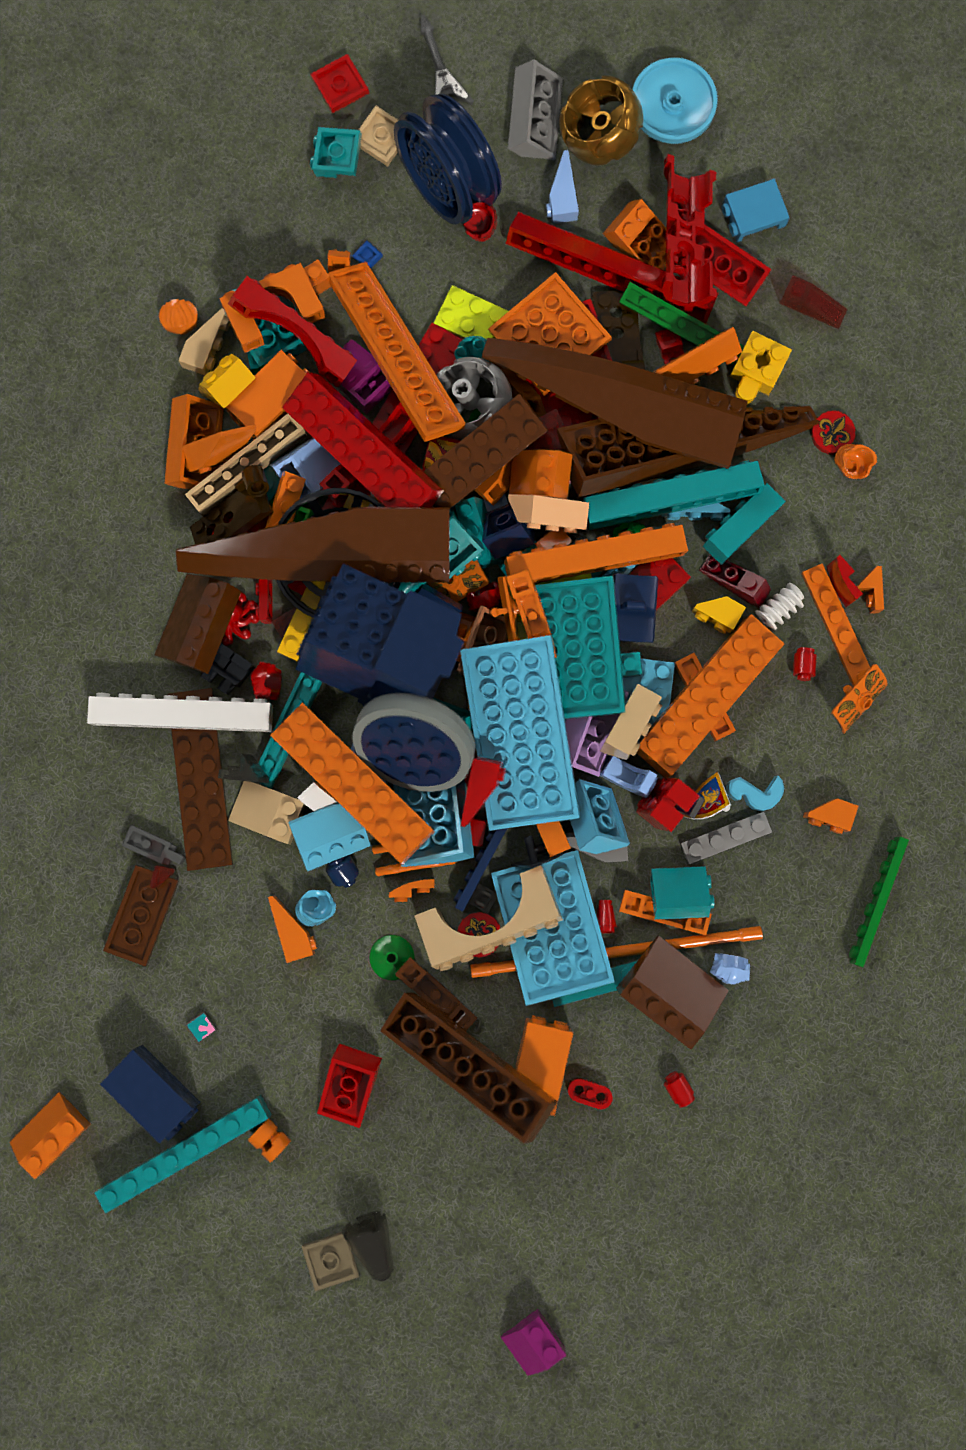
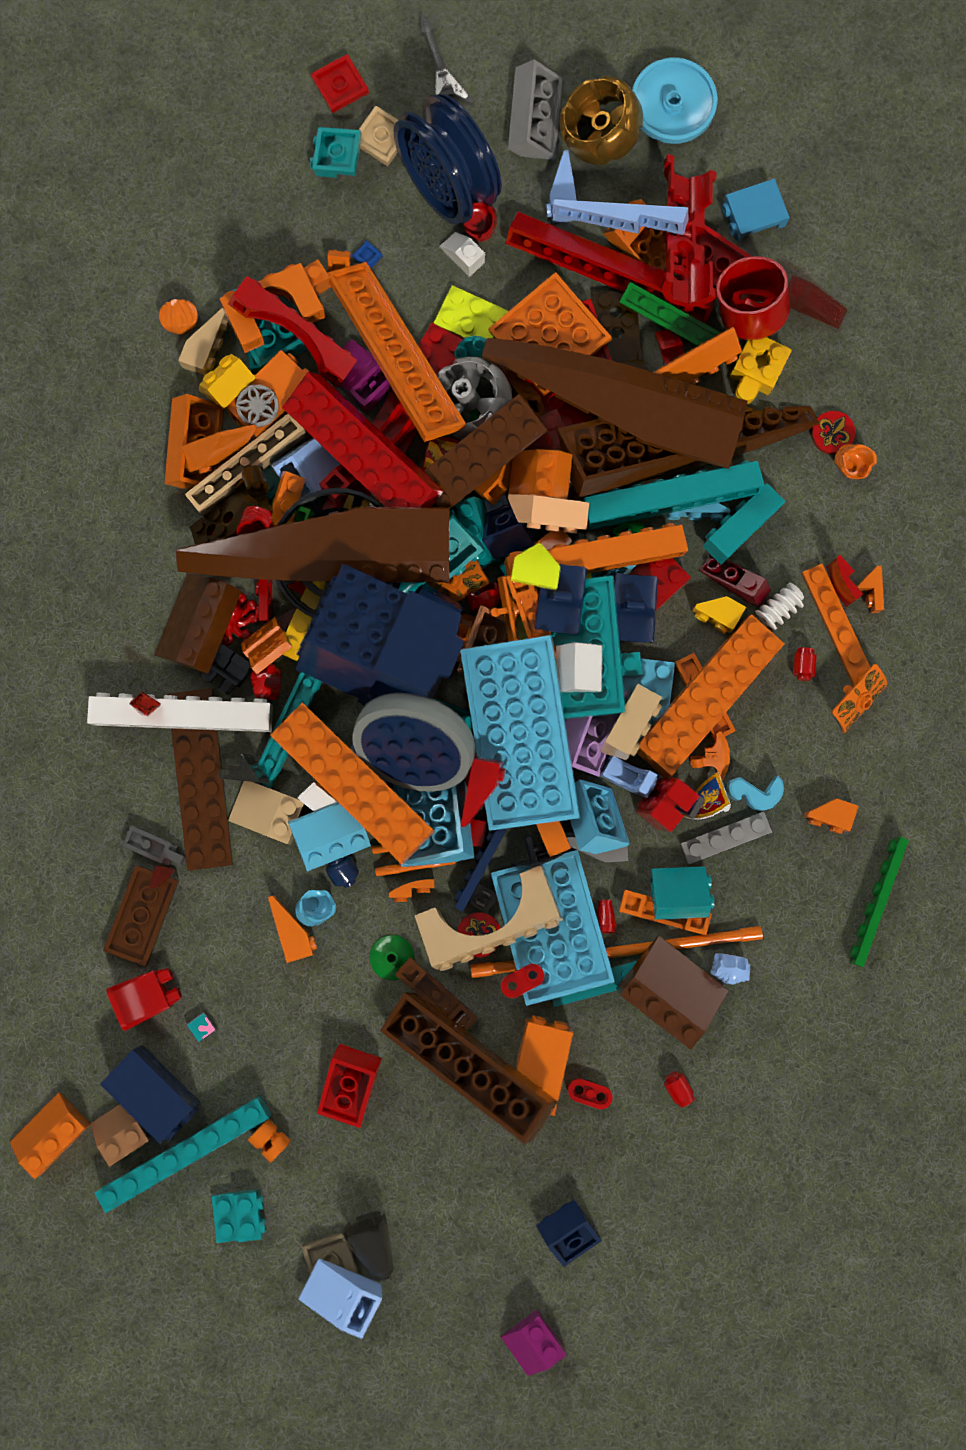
(118, 1134): none -> medium nougat slope
(142, 997): none -> red hips
(144, 704): none -> clear red slope
(238, 1216): none -> teal plate
(254, 519): none -> red hair
(257, 405): none -> light grey wheel
(266, 645): none -> orange slope
(342, 1297): none -> light blue slope
(464, 252): none -> white slope
(522, 980): none -> red plate
(536, 568): none -> neon yellow slope
(562, 608): none -> dark blue shield
(568, 1233): none -> dark blue slope
(579, 667): none -> white slope
(624, 216): none -> light blue slope
(717, 756): none -> orange piece
(750, 281): none -> red piece

